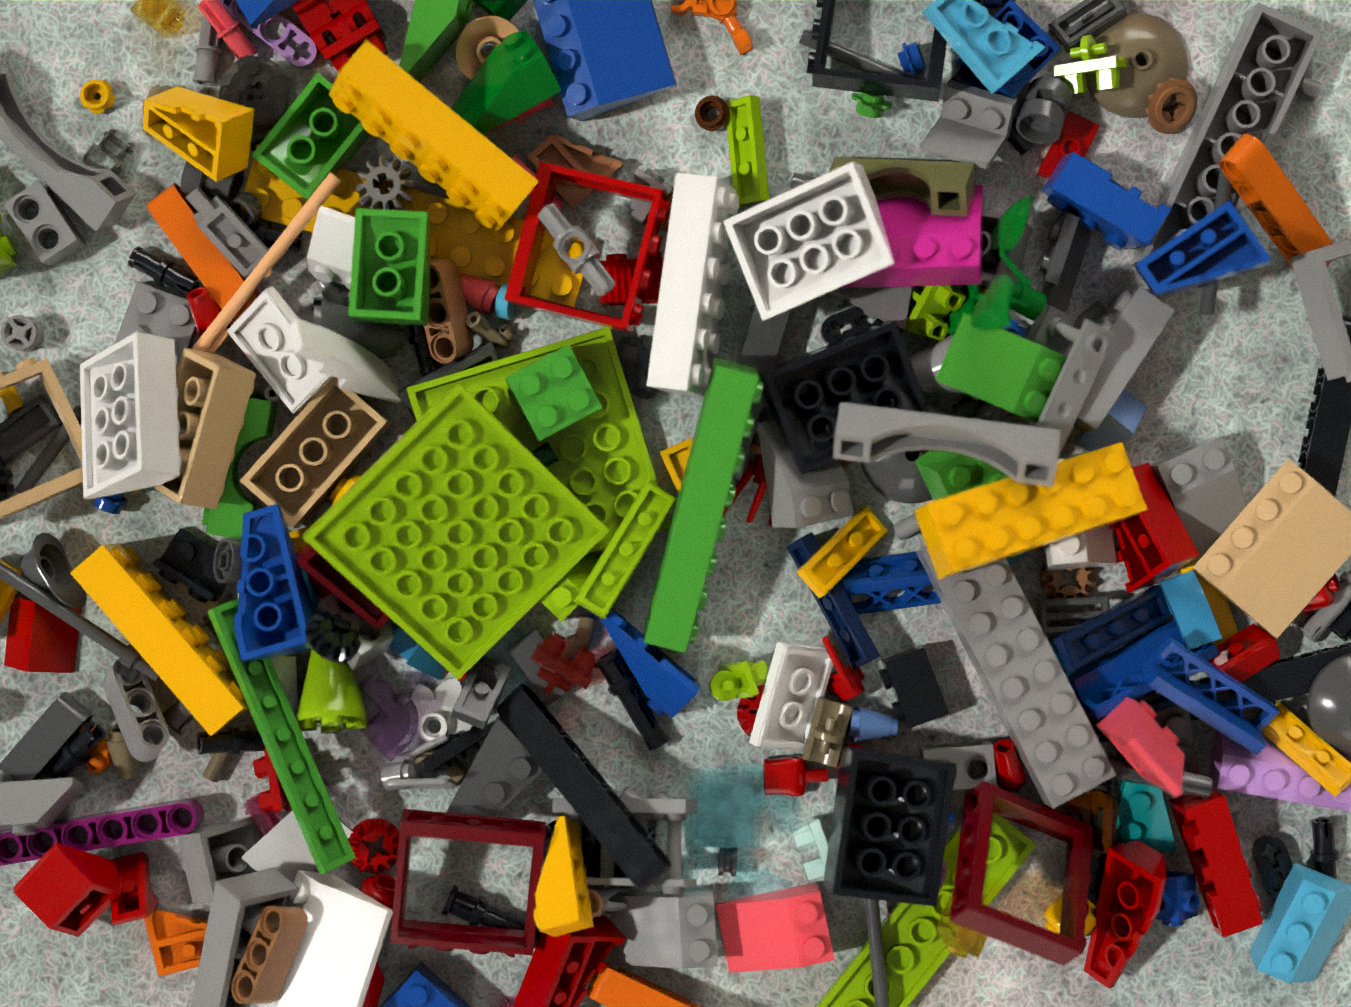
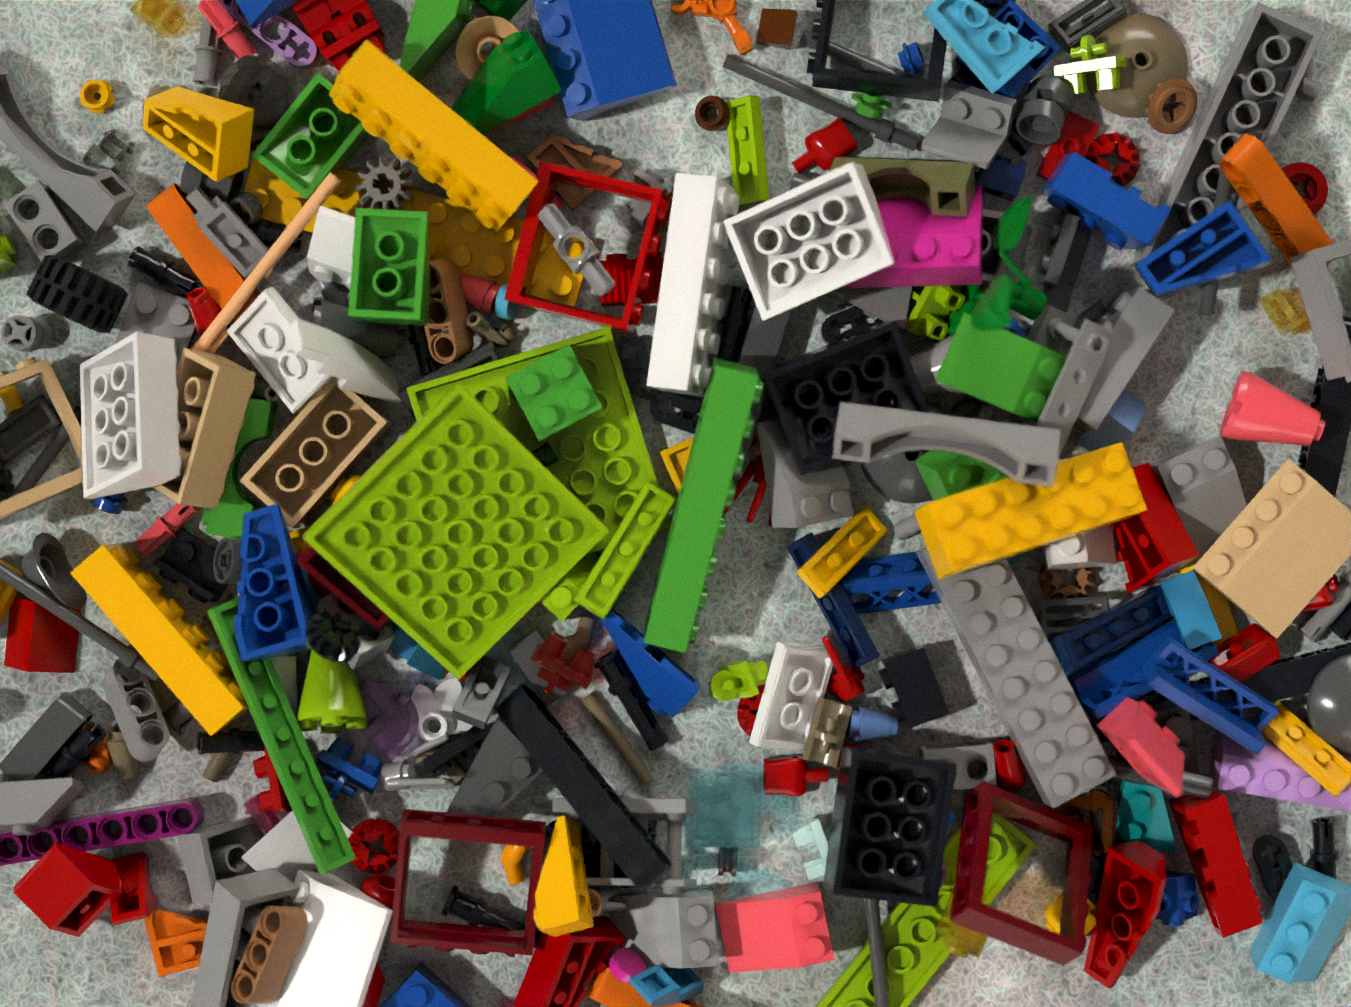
(77, 294): none -> black tyre
(164, 528): none -> coral axle
(335, 761): none -> blue hips
(511, 860): none -> light orange arm
(617, 738): none -> dark tan bar
(626, 964): none -> dark pink tile
(667, 986): none -> dark azure slope
(678, 402): none -> black beam
(734, 324): none -> black pin
(776, 28): none -> reddish brown slope
(825, 145): none -> red piece
(883, 130): none -> dark grey bar
(1001, 178): none -> dark blue brick
(1125, 150): none -> red gear
(1269, 414): none -> coral cone
(1281, 312): none -> clear yellow bracket
(1316, 186): none -> red gear

